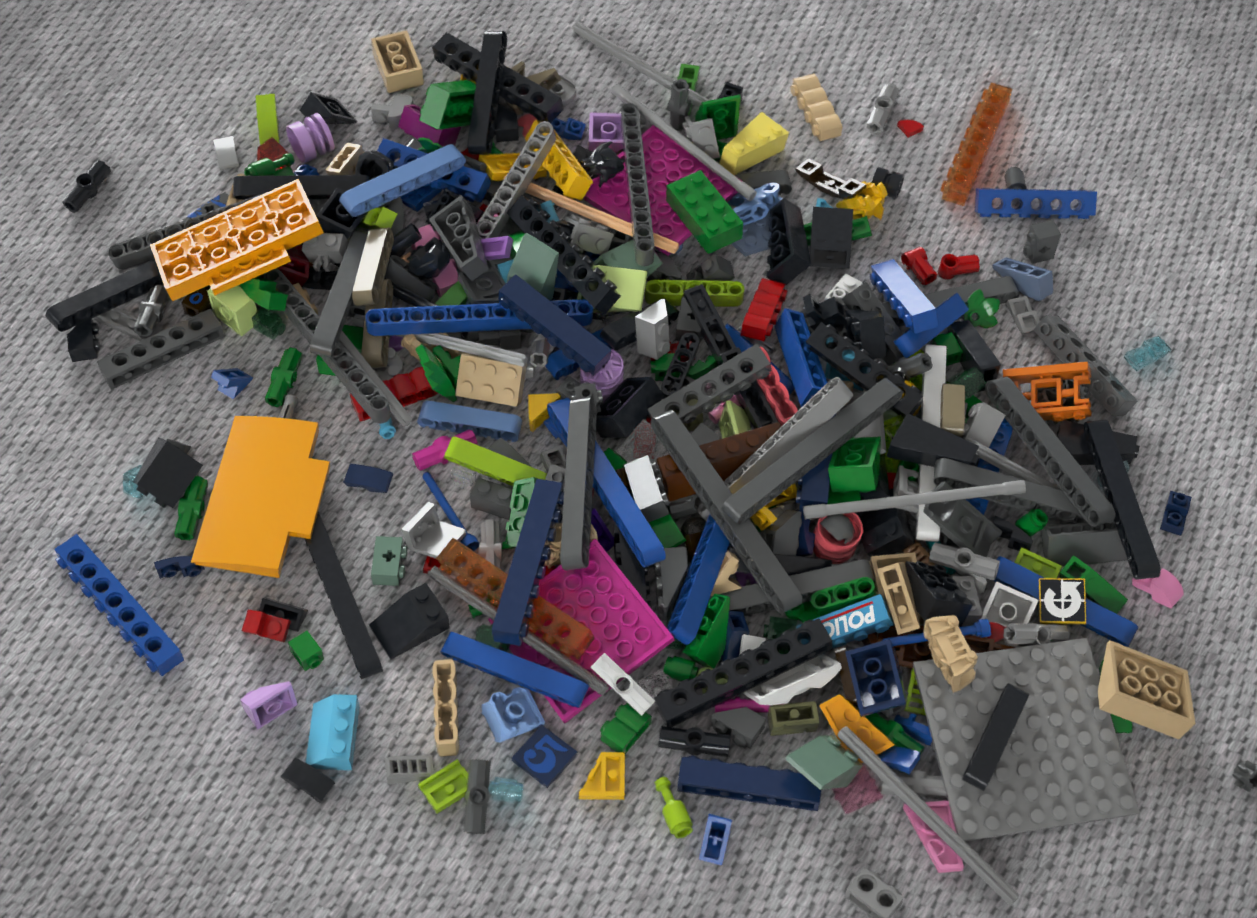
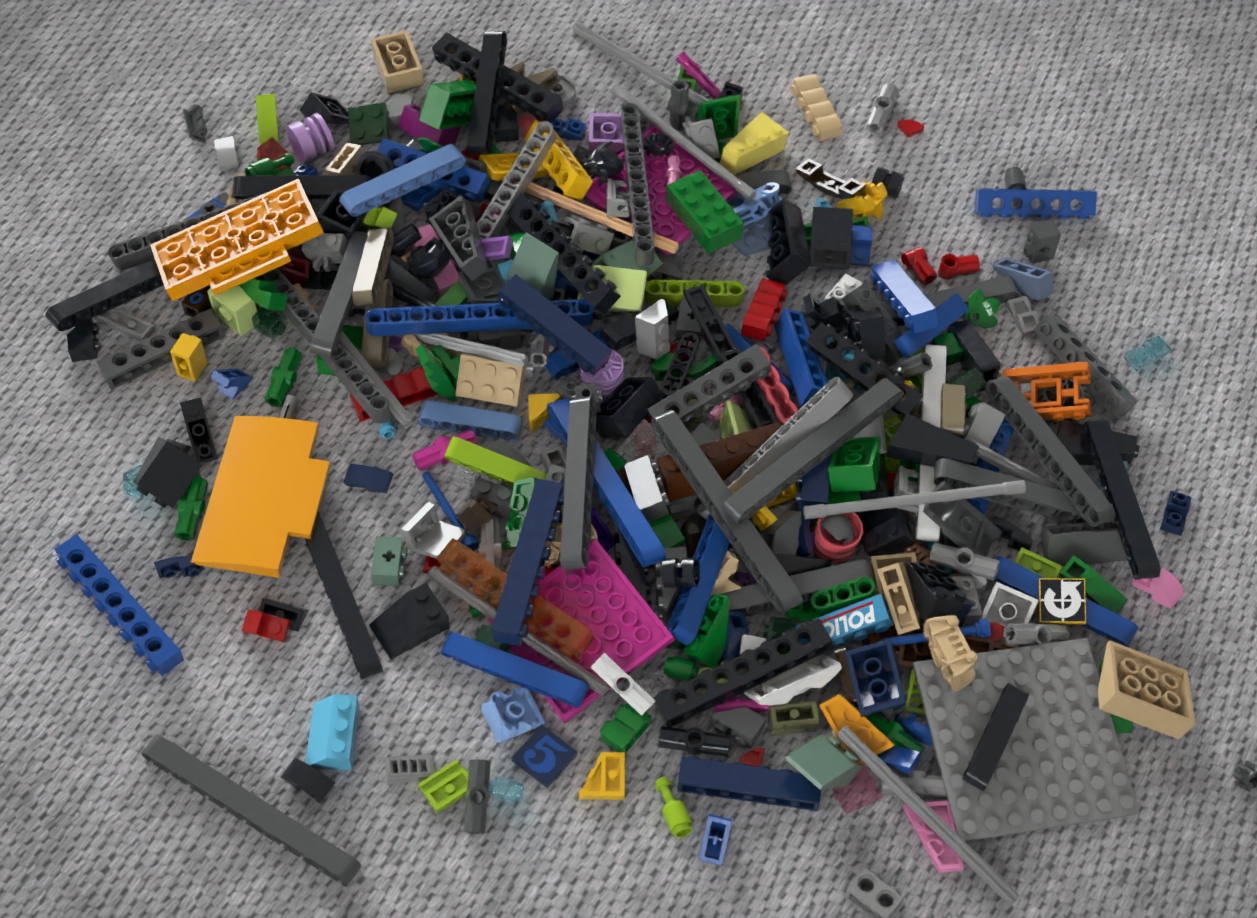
(86, 186): black piece -> none
(151, 311): dark grey piece -> none
(189, 357): none -> yellow brick
(195, 124): none -> dark grey hinge
(198, 430): none -> black slope
(253, 809): none -> dark grey beam
(268, 703): lavender slope -> none
(306, 651): green brick -> none
(368, 123): none -> dark green plate
(445, 708): tan brick -> none
(476, 512): none -> dark brown brick
(617, 200): none -> light grey hinge
(665, 144): none -> black gear
(673, 172): none -> bright pink pin
(674, 575): none -> black wheel
(696, 73): none -> dark pink pin
(712, 269): dark grey slope -> none
(753, 758): none -> red tile
(861, 245): none -> blue slope
(977, 143): clear orange brick -> none
(1032, 522): green brick -> none

